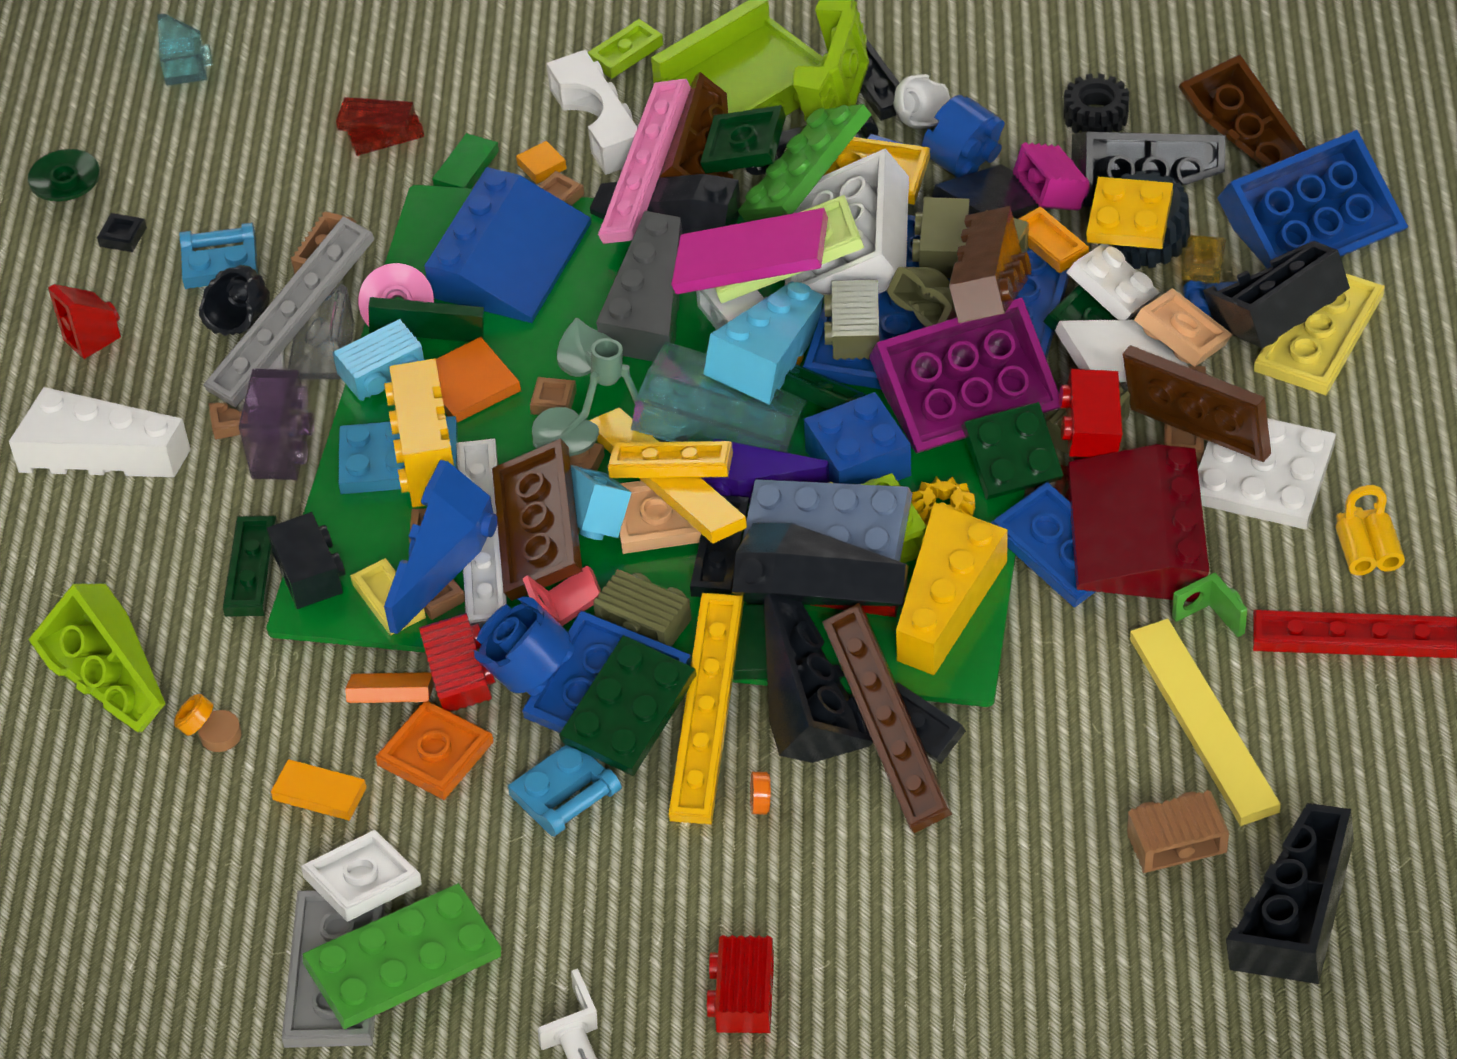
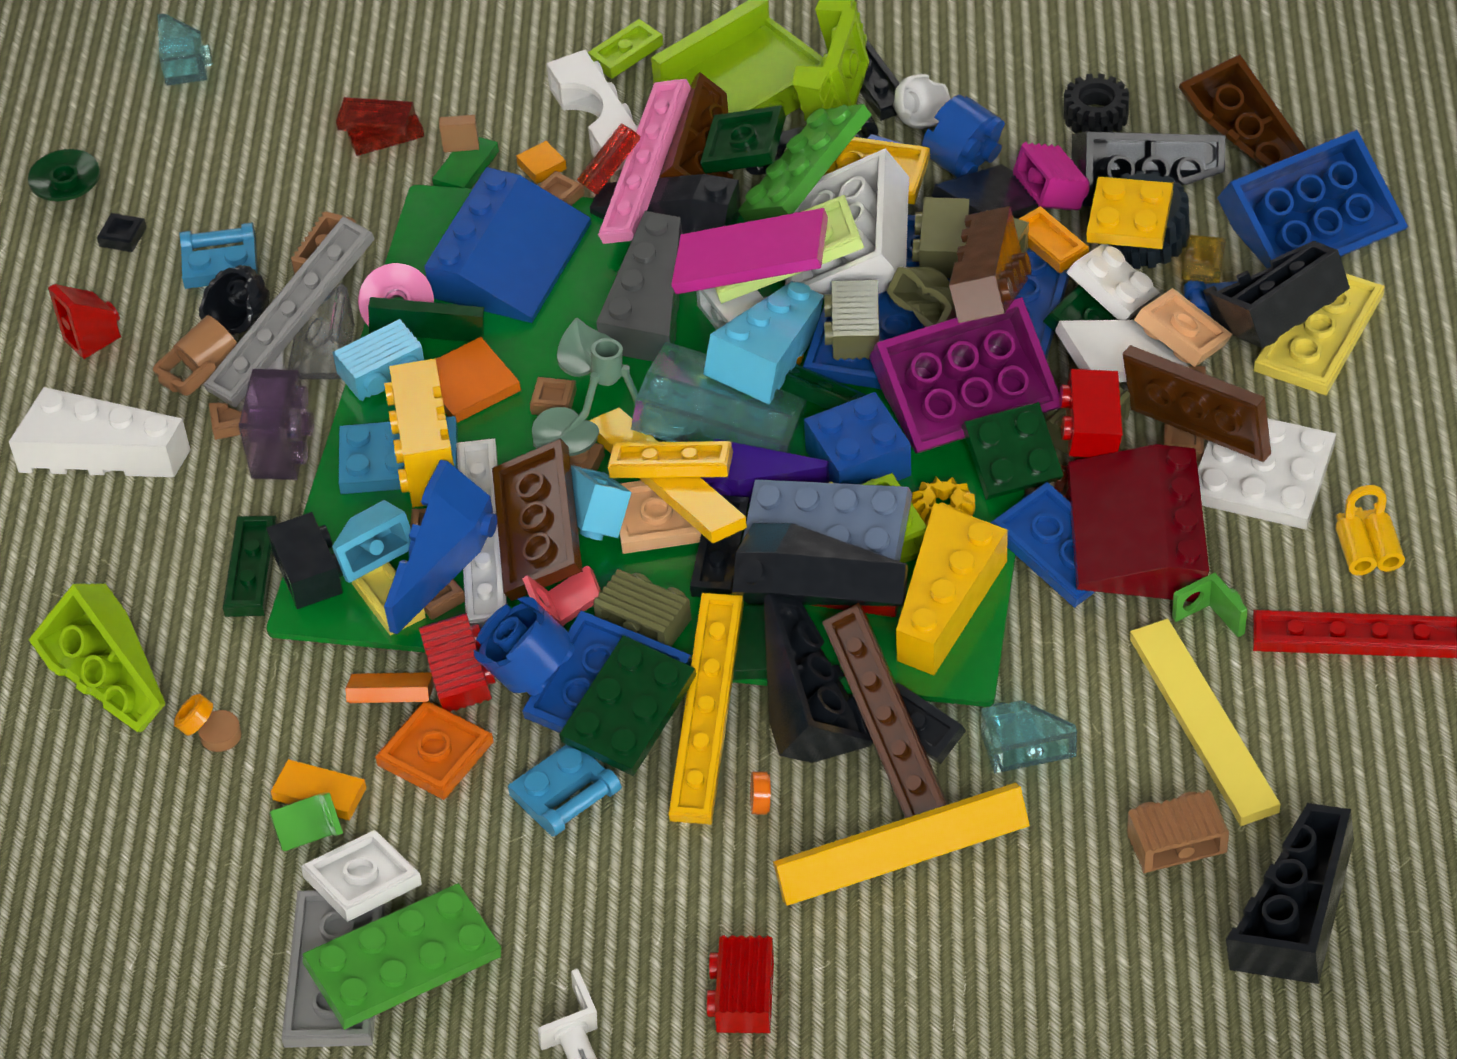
(200, 351): none -> medium nougat piece
(305, 821): none -> bright green bracket
(372, 540): none -> medium azure slope
(459, 133): none -> medium nougat tile
(609, 158): none -> clear red tile
(901, 843): none -> yellow tile
(1025, 736): none -> clear light blue slope

